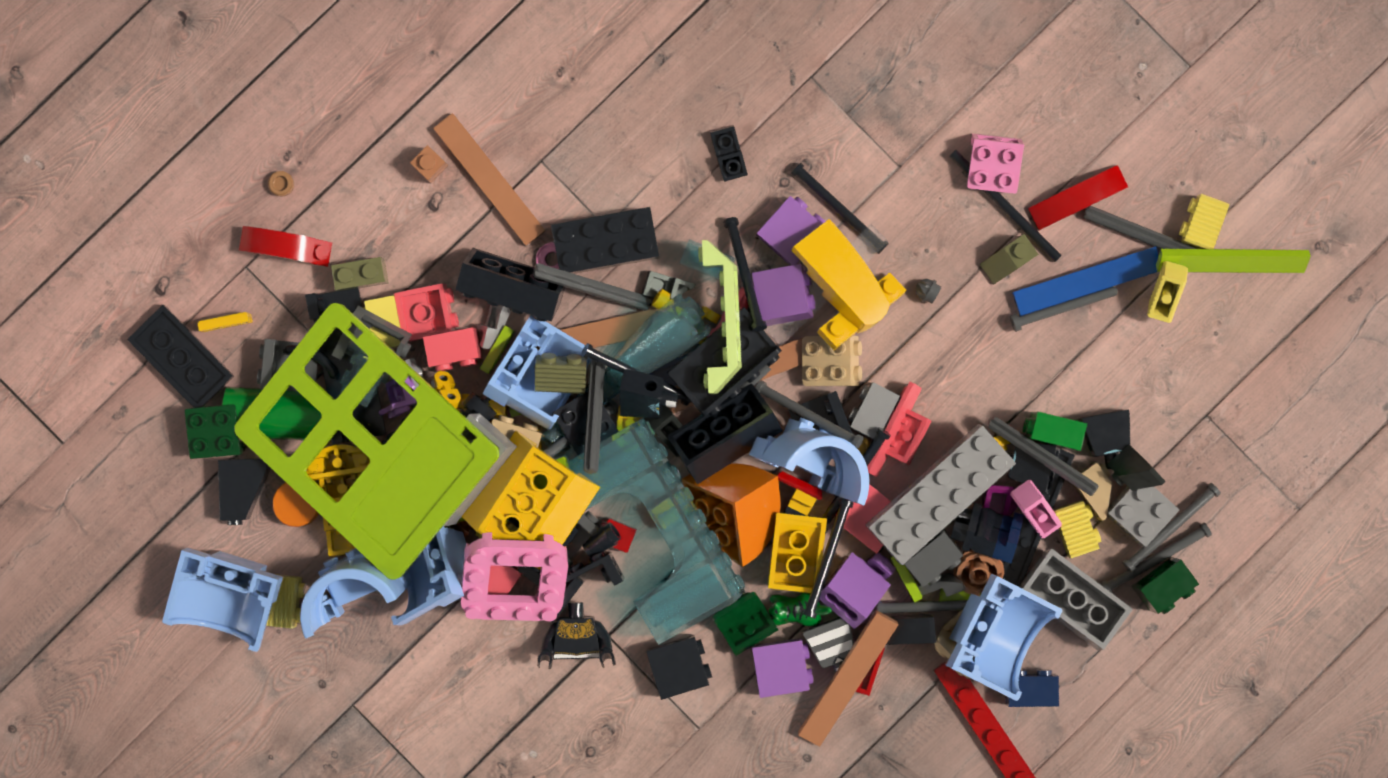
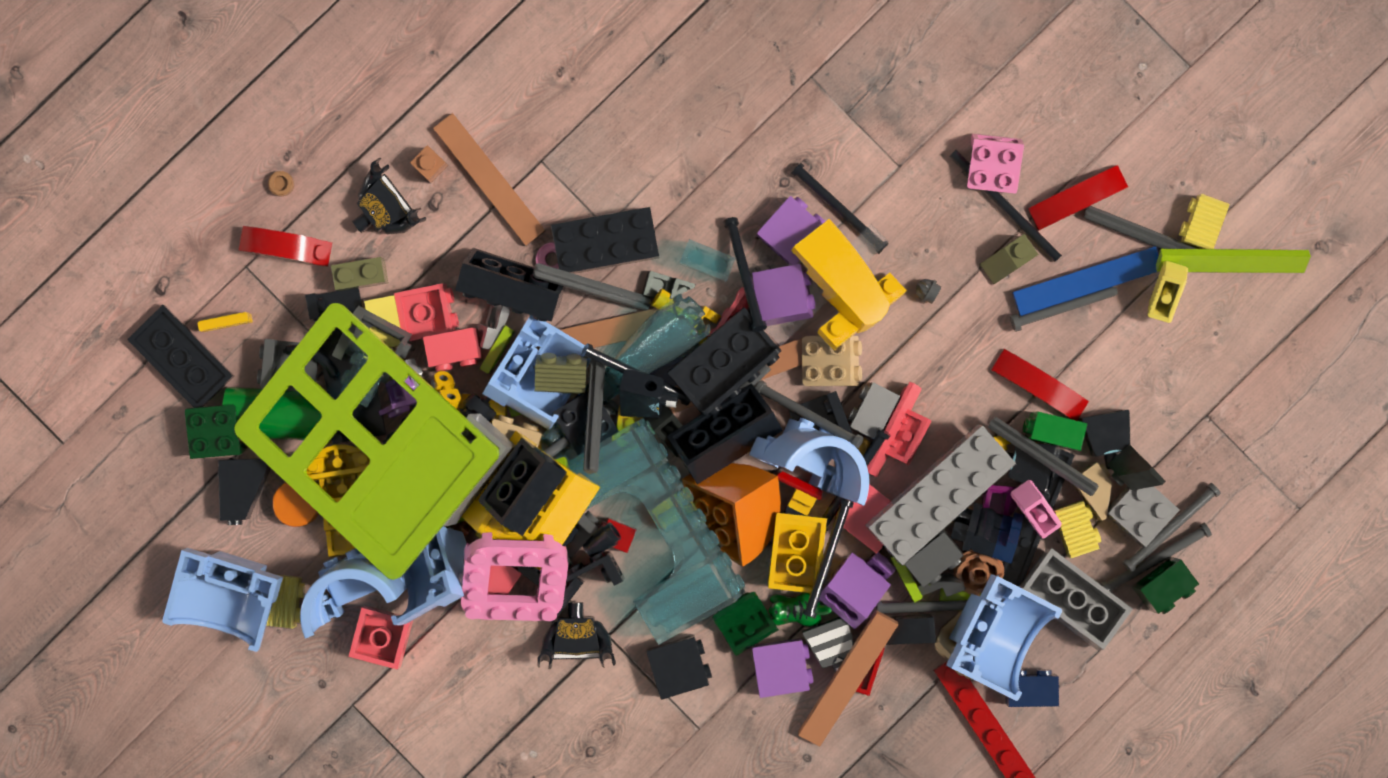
(378, 639): none -> coral brick
(384, 204): none -> black torso
(522, 487): none -> black slope
(719, 376): yellowish green slope -> none
(728, 153): black slope -> none
(1040, 385): none -> red slope

